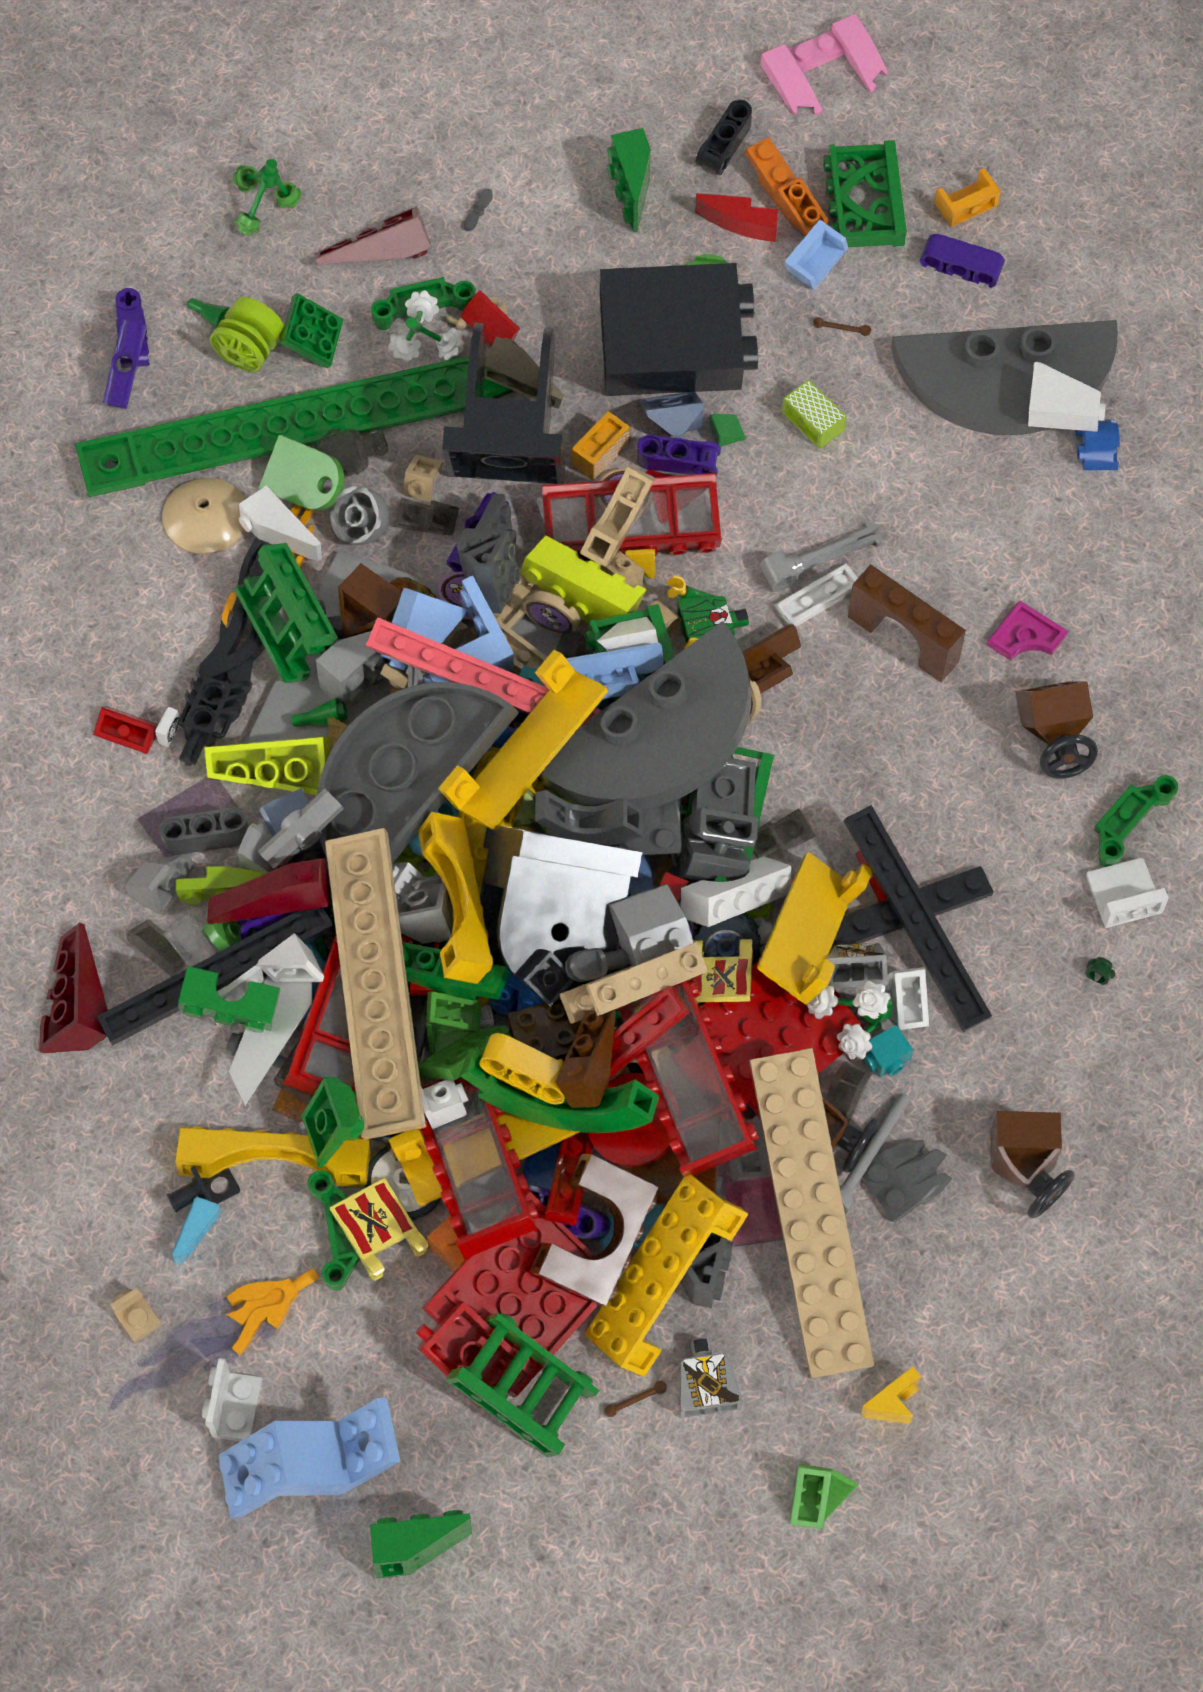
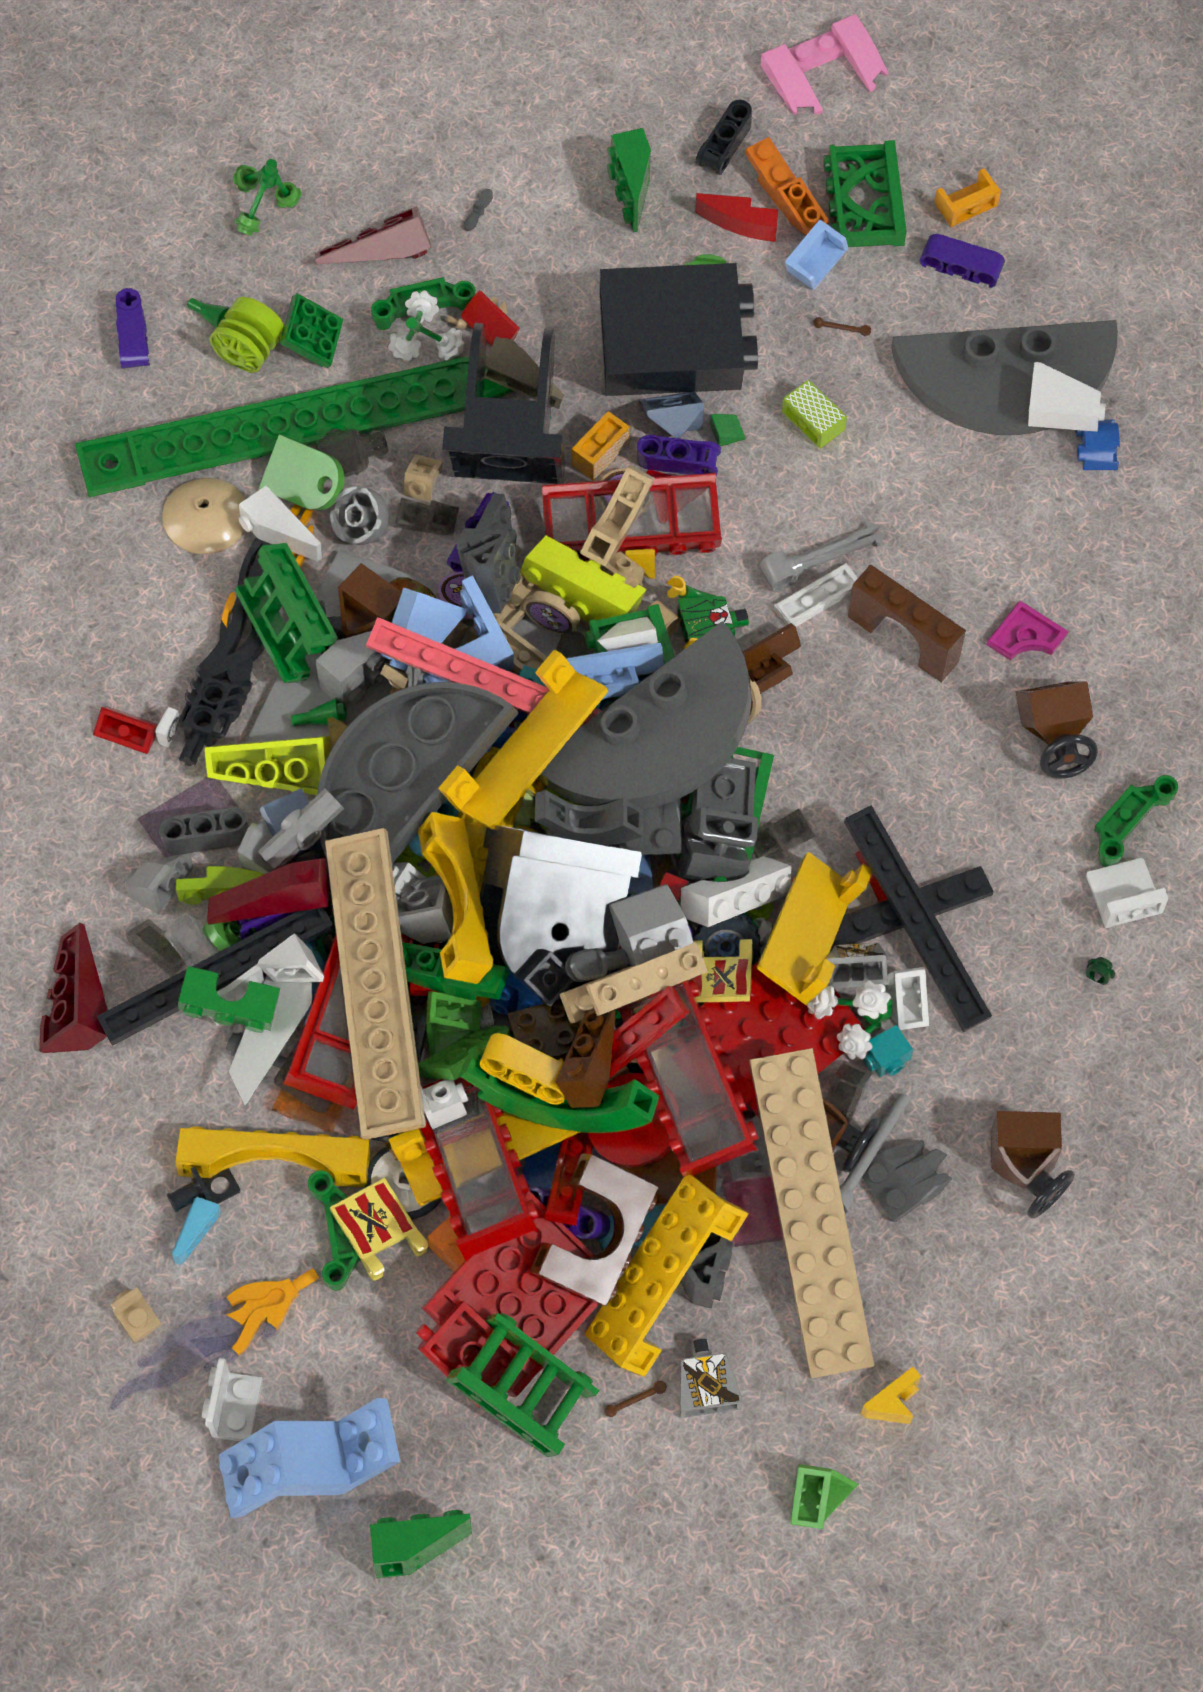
(128, 344): dark purple piece -> none
(332, 1118): green slope -> none

